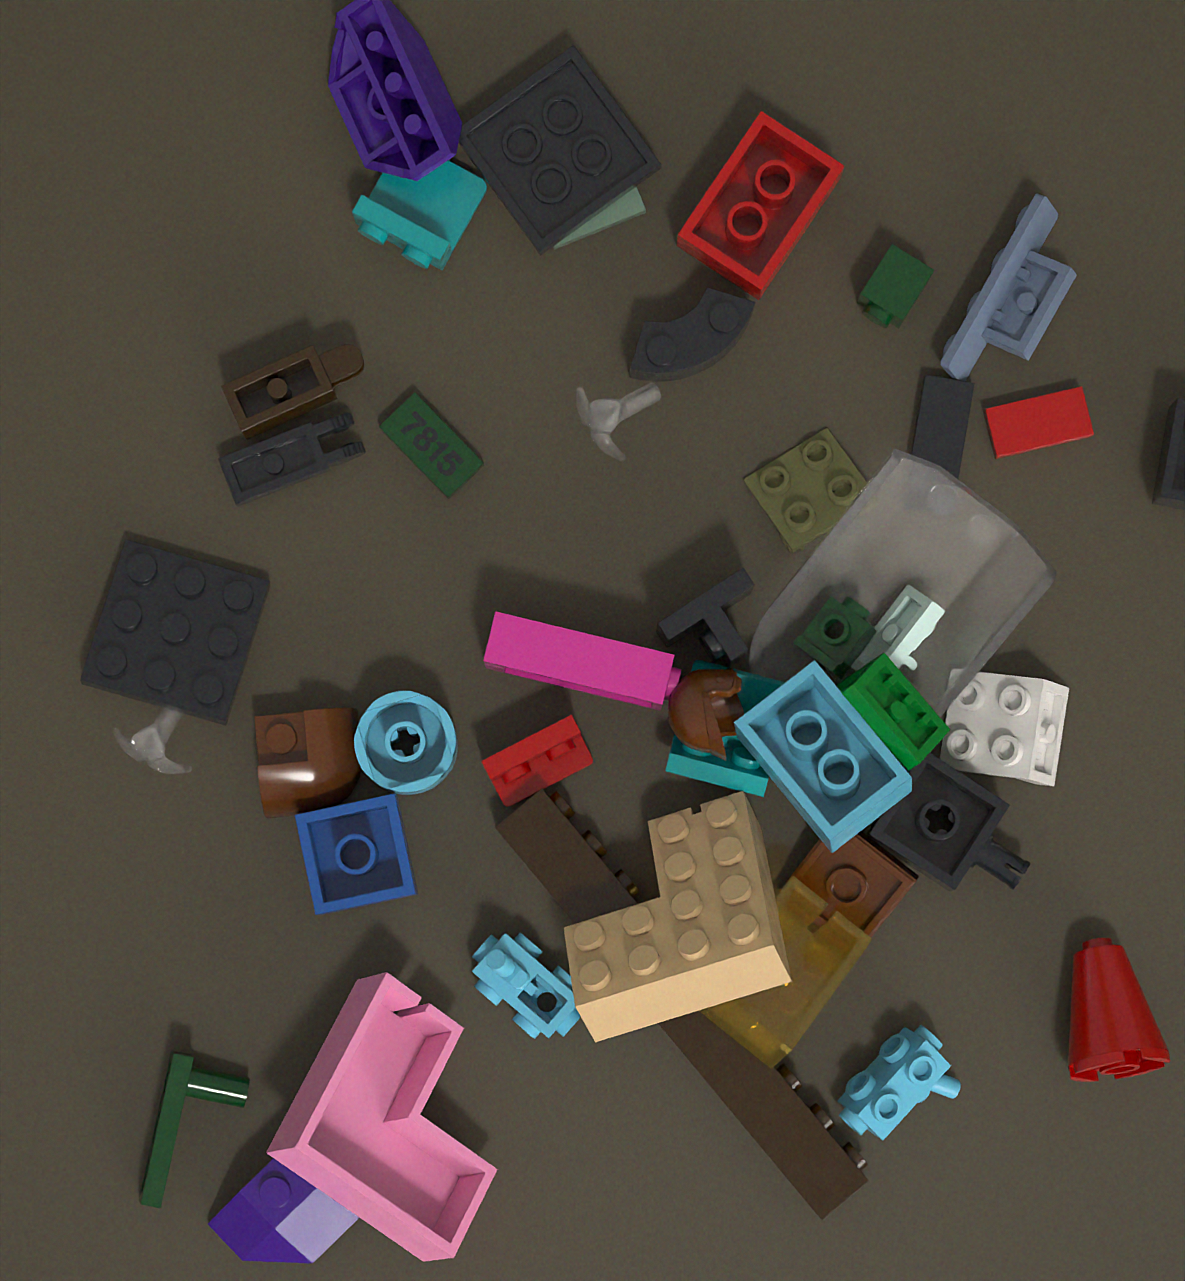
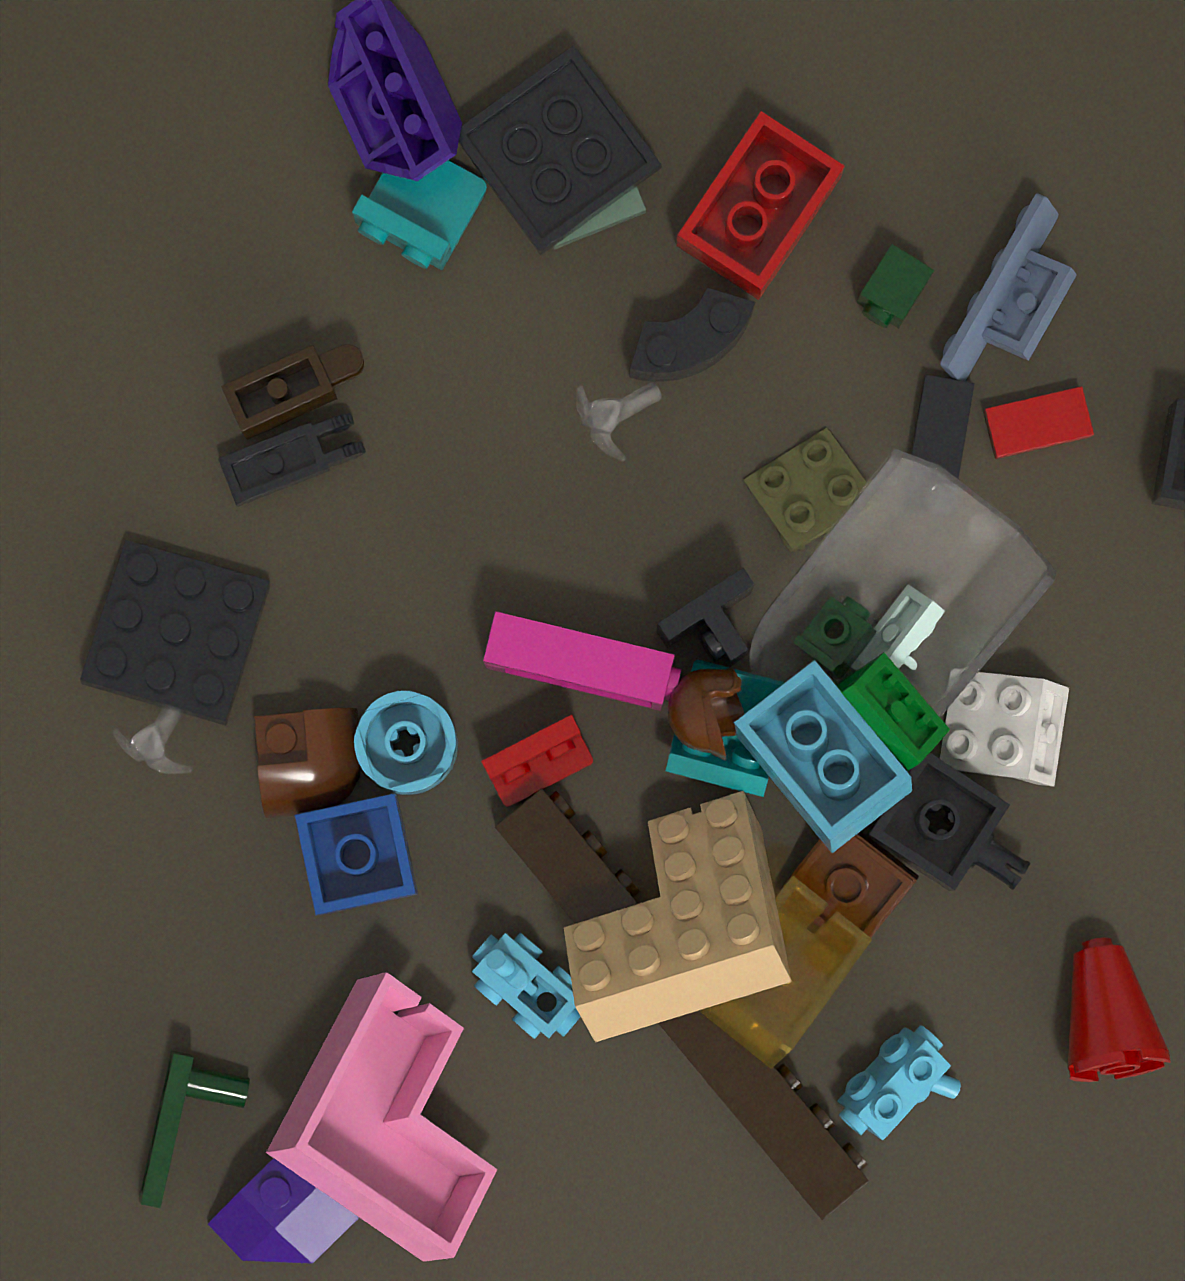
(431, 445): dark green tile -> none

